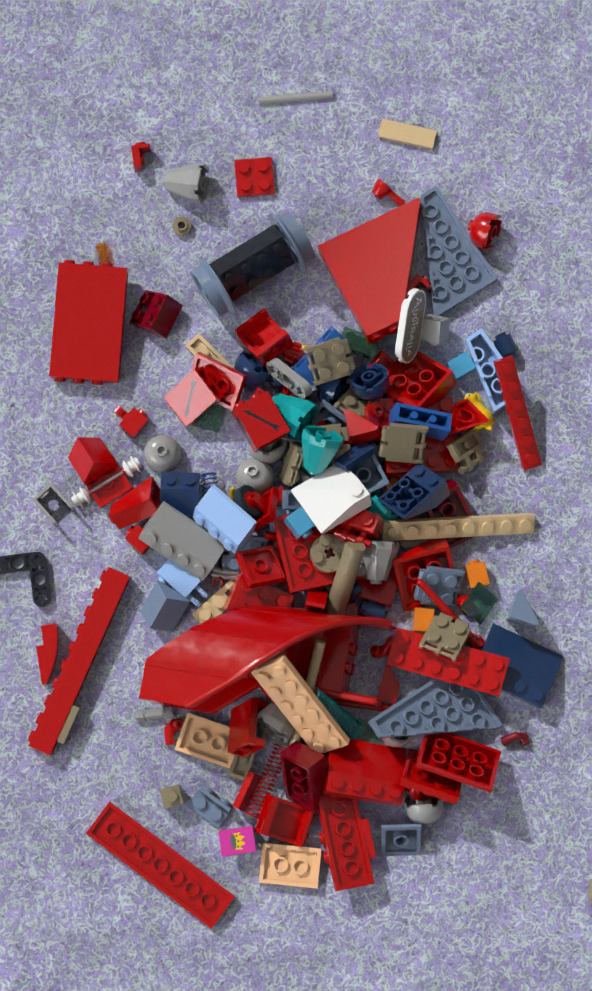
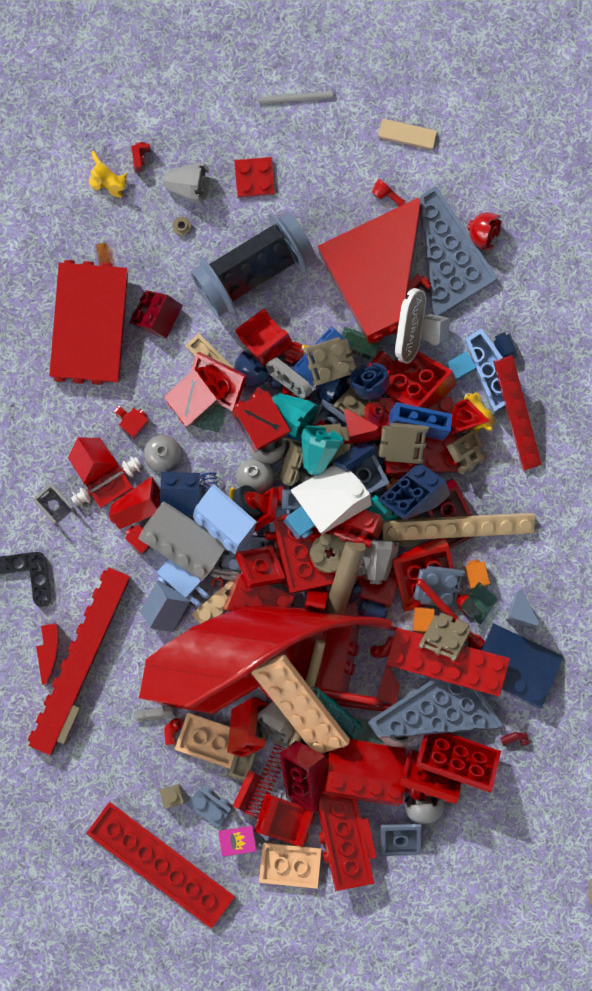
(103, 177): none -> yellow animal

